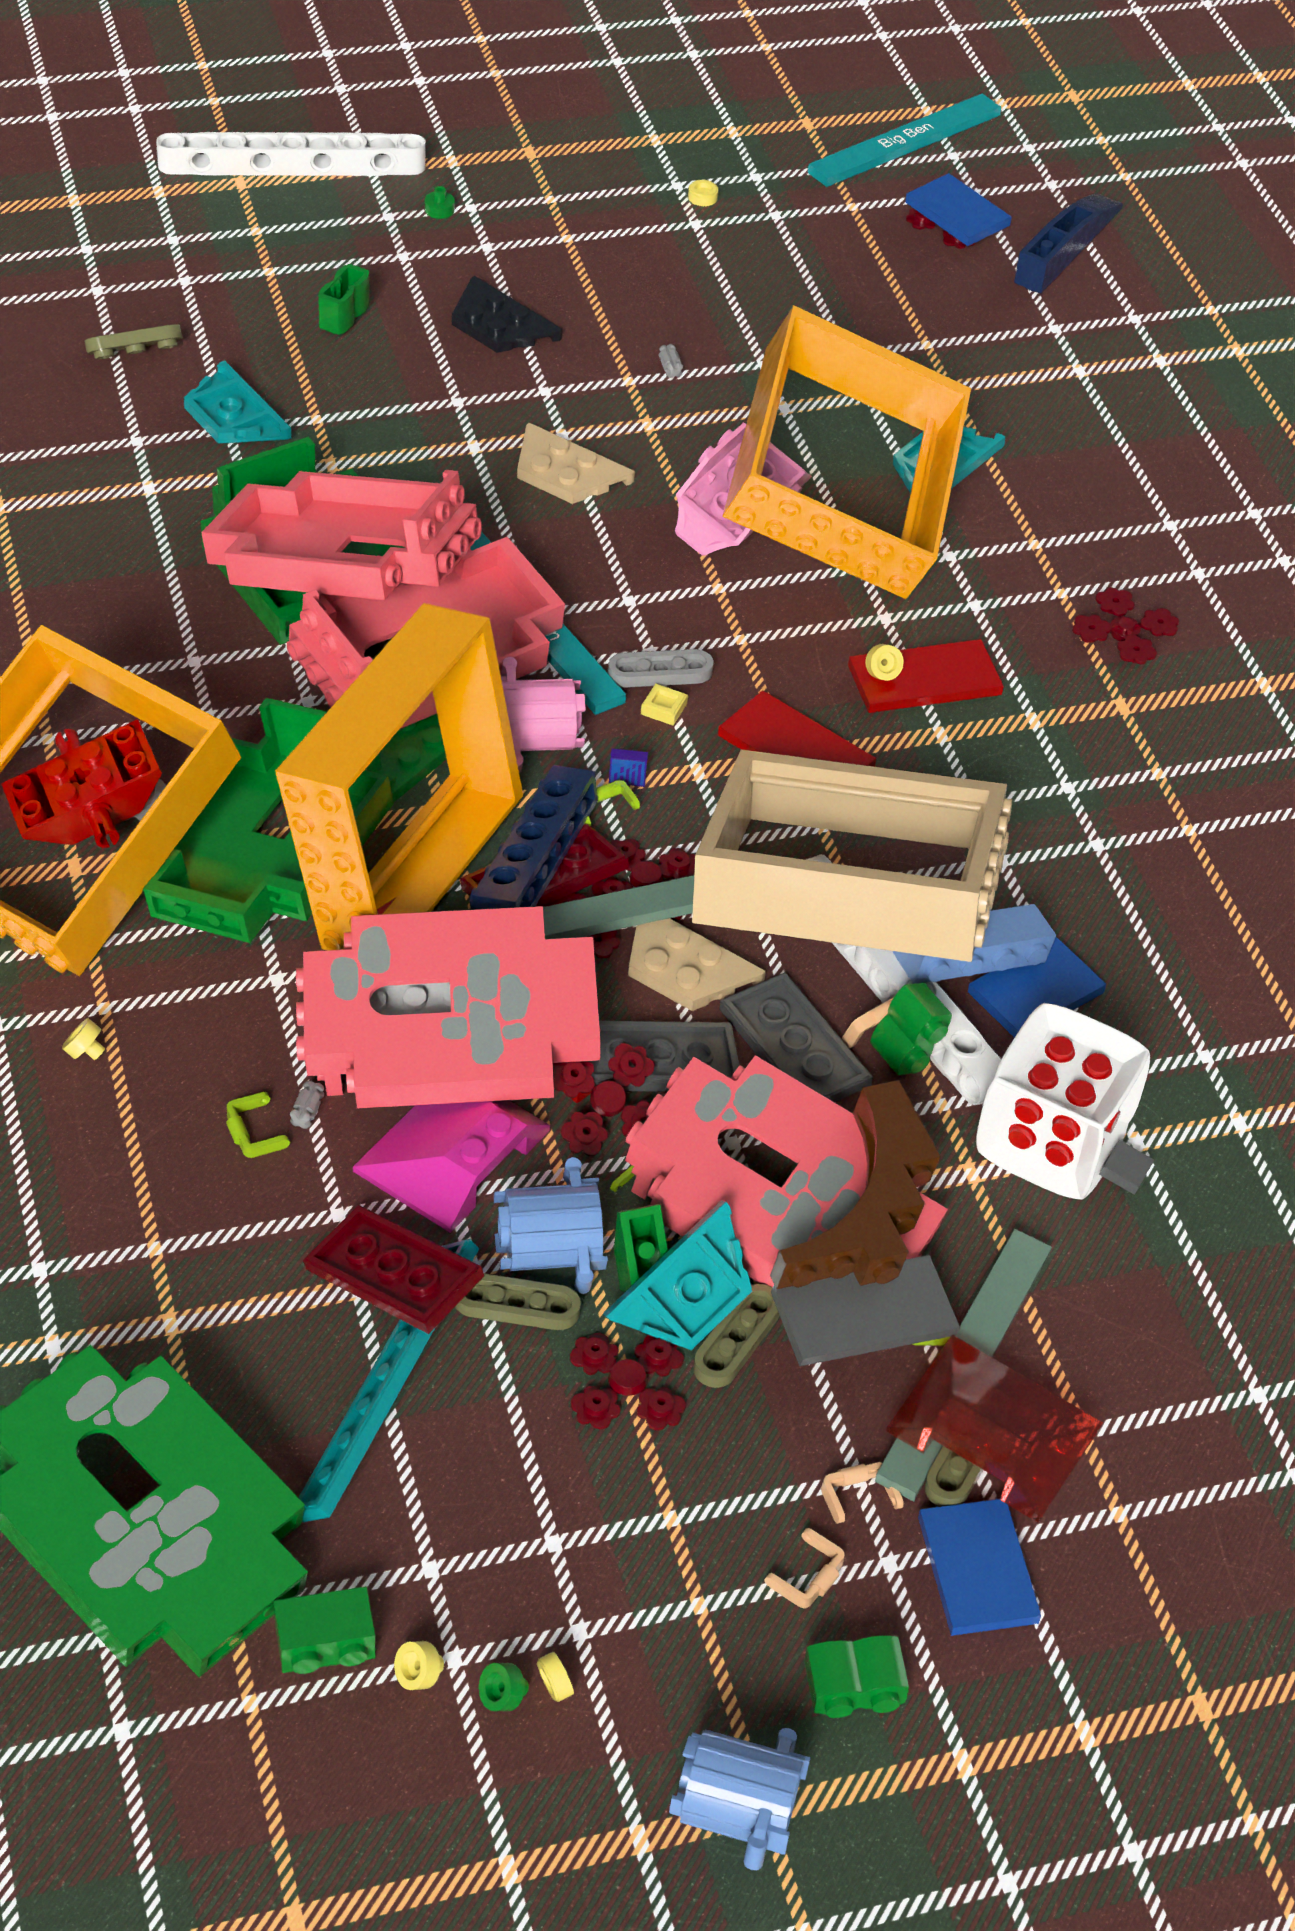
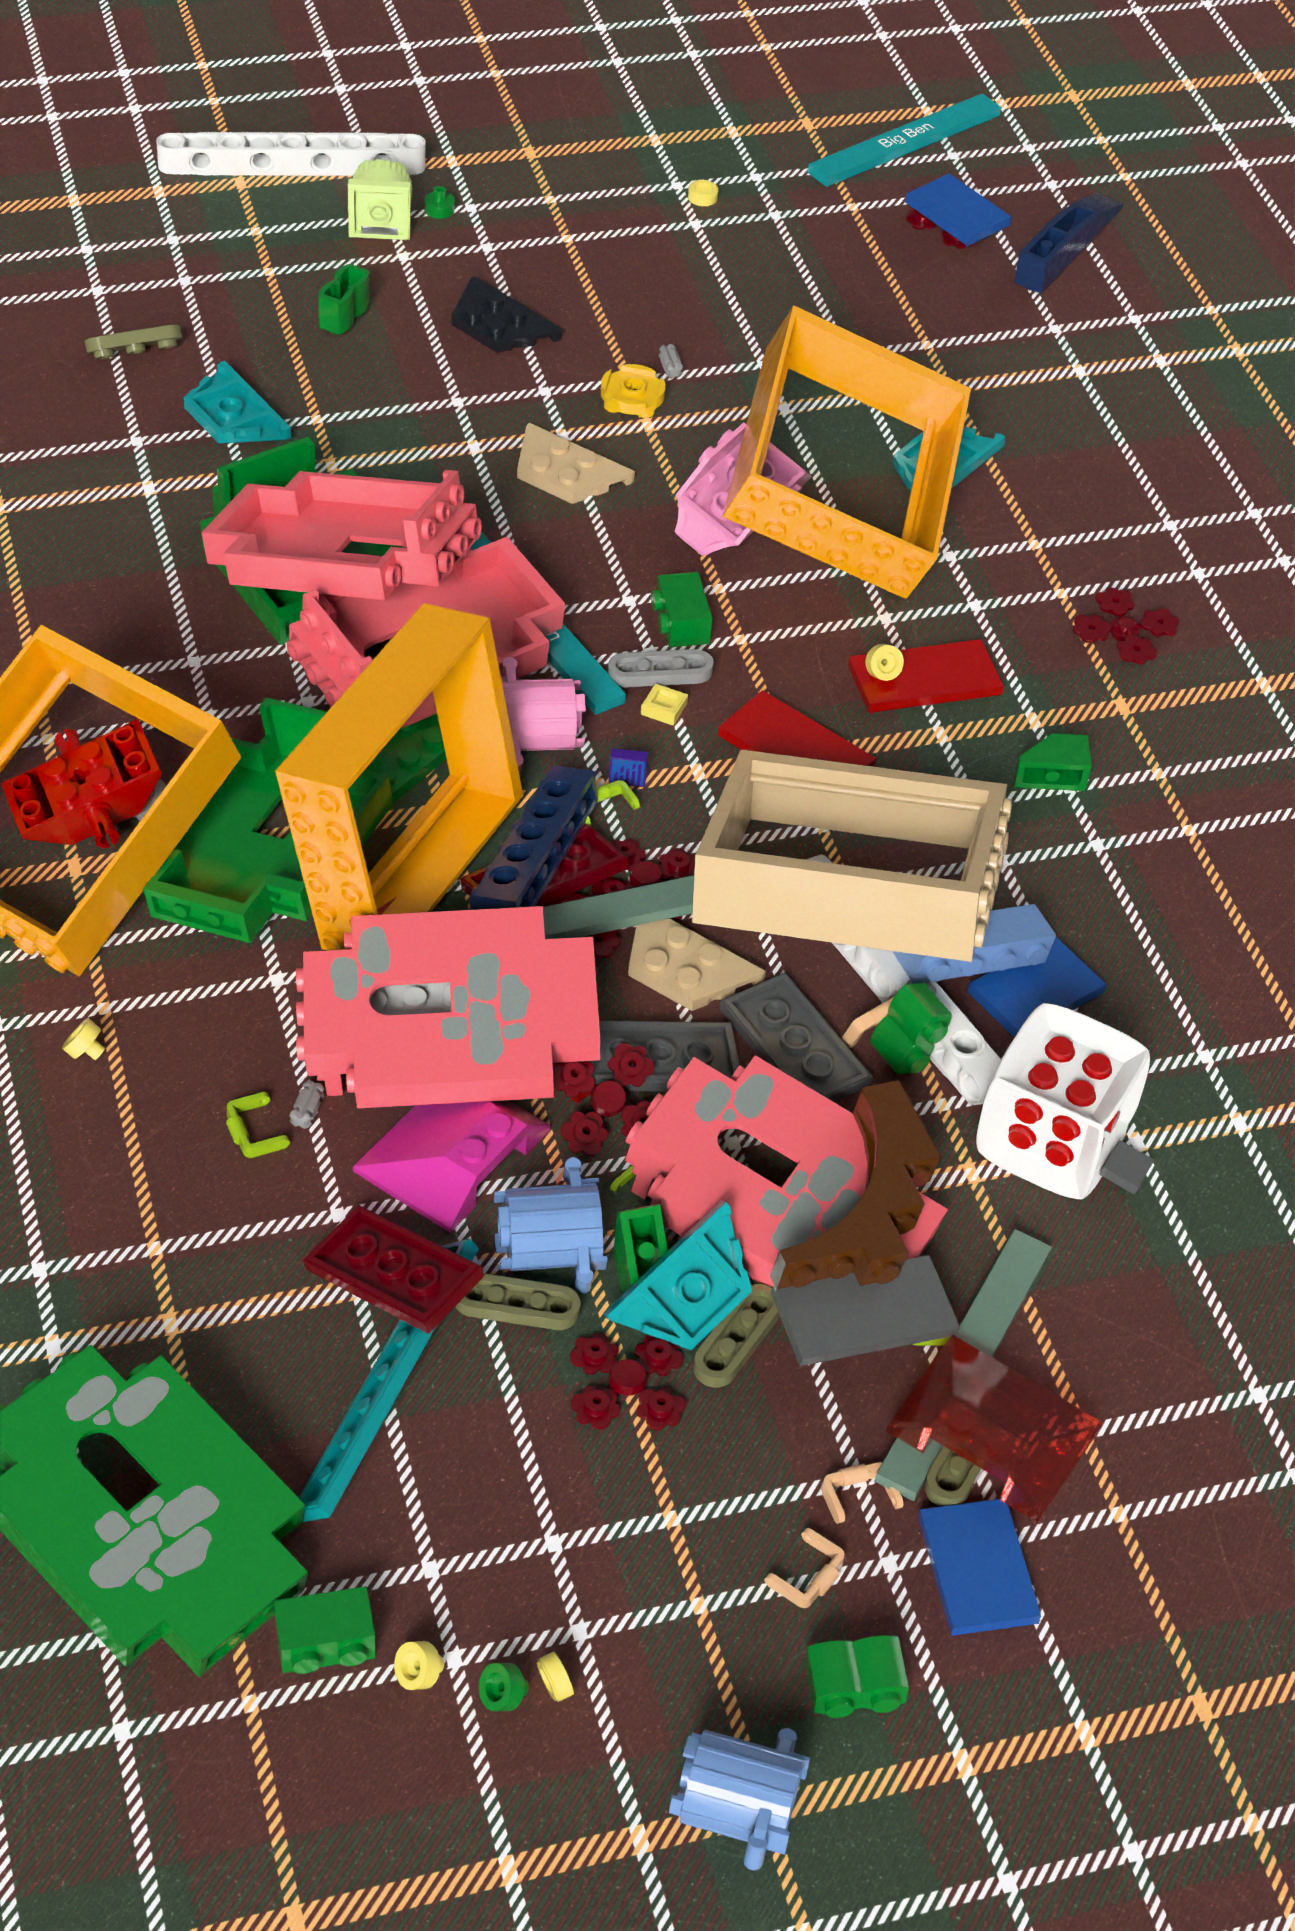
(380, 201): none -> yellowish green piece
(620, 398): none -> yellow plate
(682, 609): none -> green brick
(1055, 764): none -> green slope

